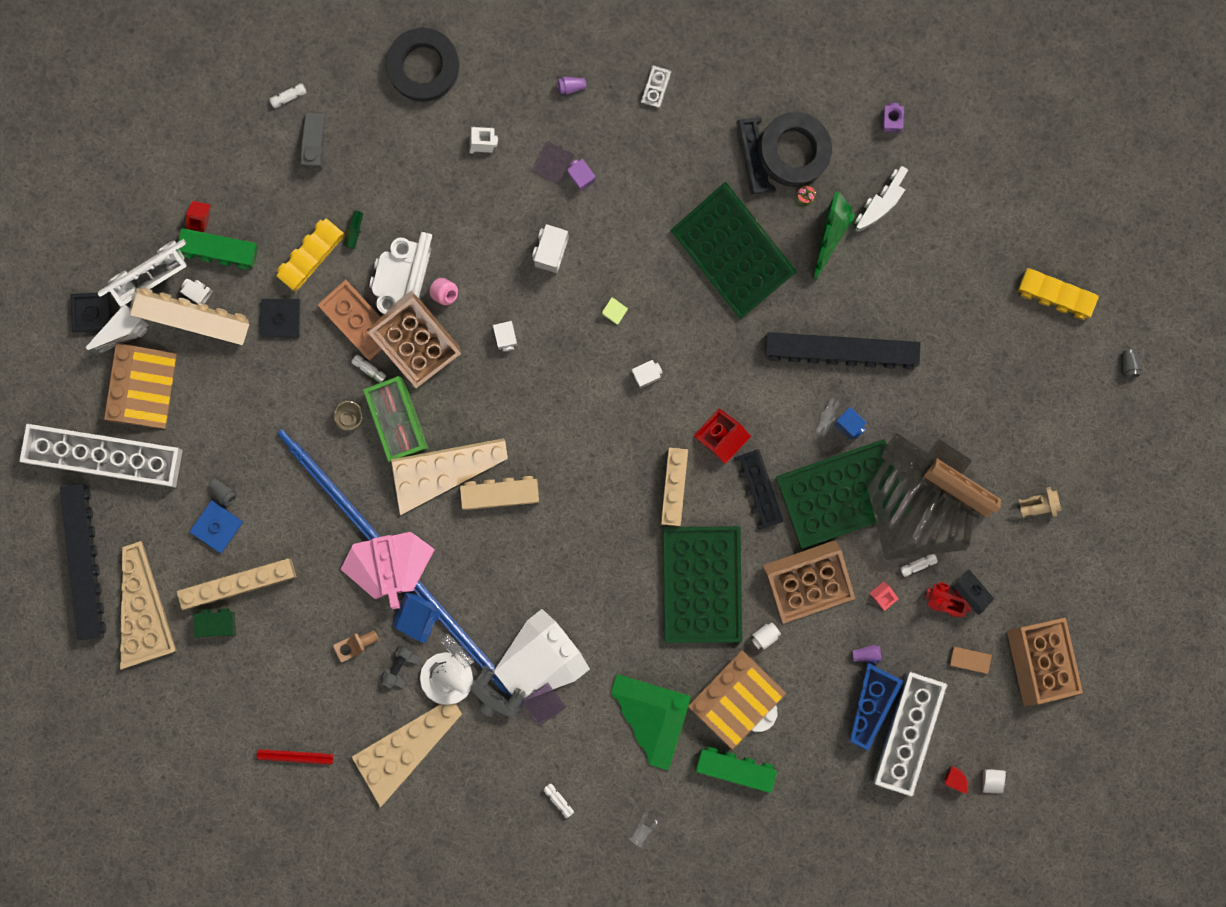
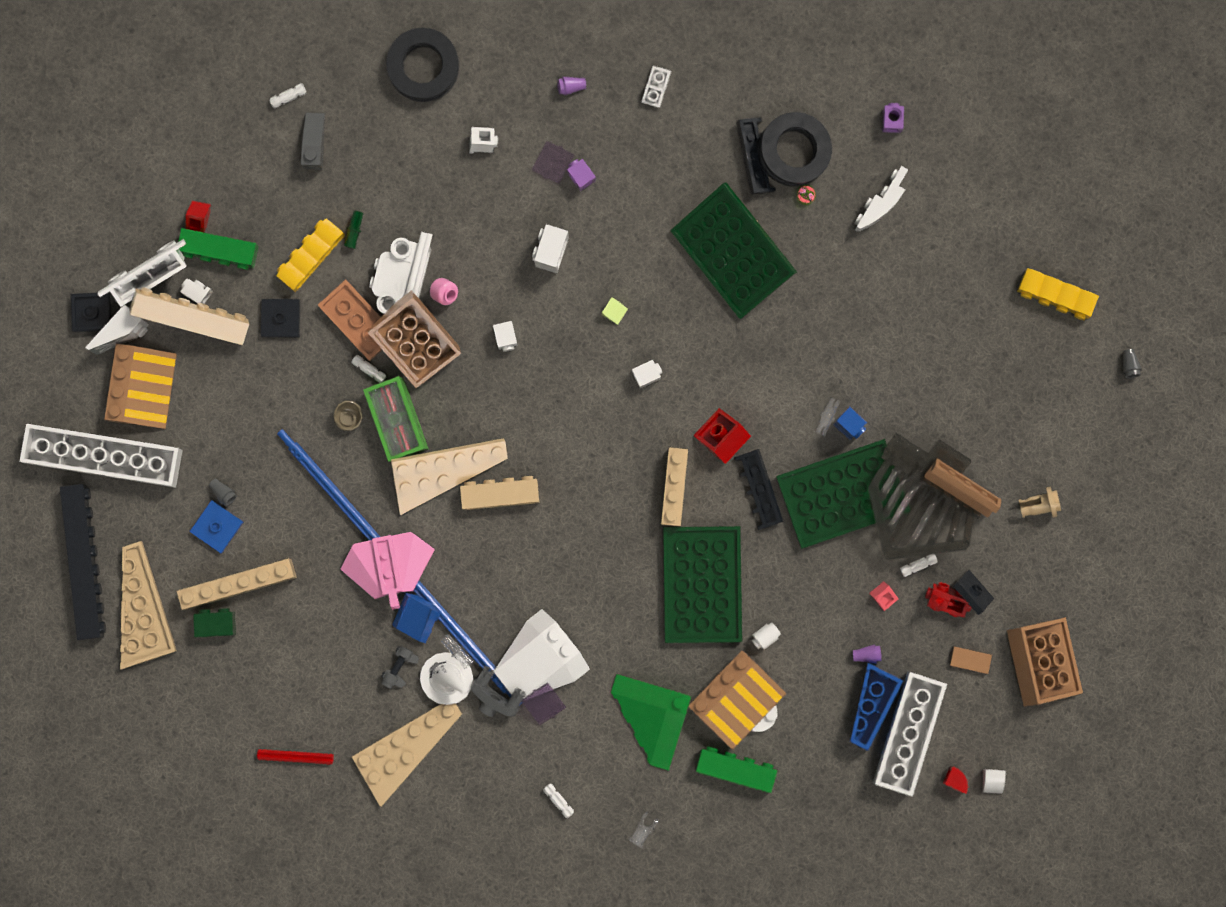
(356, 644): medium nougat bracket -> none
(809, 581): medium nougat slope -> none
(836, 223): green slope -> none
(842, 349): black brick -> none

